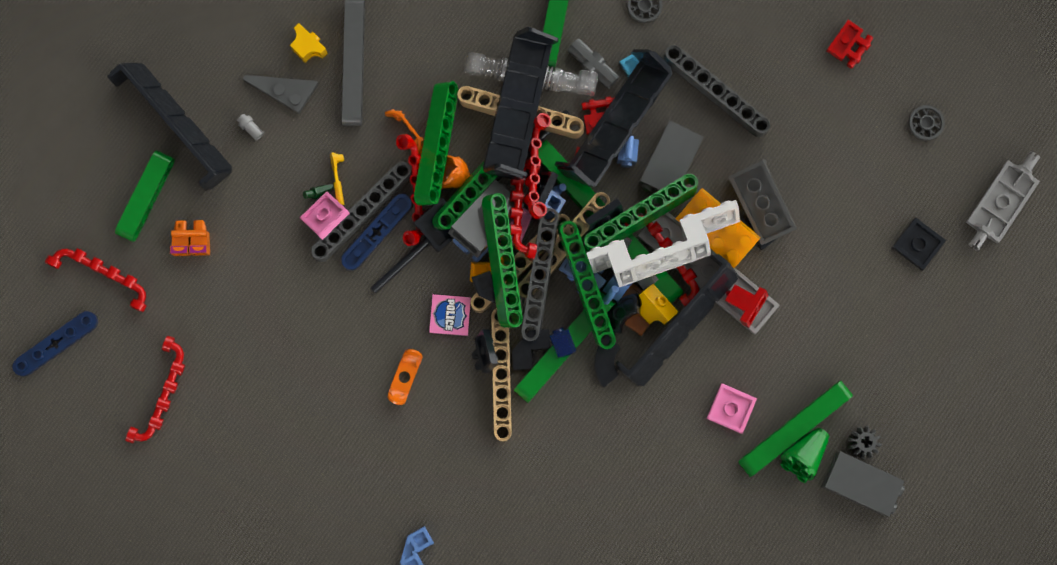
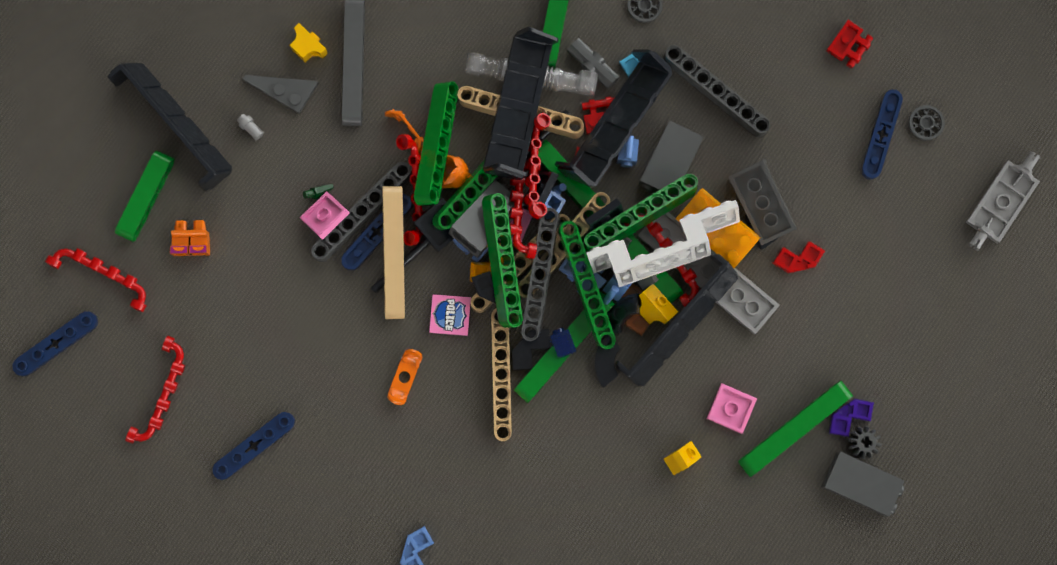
(239, 458): none -> dark blue piece
(335, 158): yellow piece -> none
(393, 252): none -> tan beam
(484, 352): black hinge -> none
(682, 458): none -> yellow brick
(747, 302): red piece -> none
(792, 263): none -> red tile
(806, 455): green cone -> none
(855, 409): none -> dark purple tile
(886, 117): none -> dark blue piece
(919, 244): black tile -> none

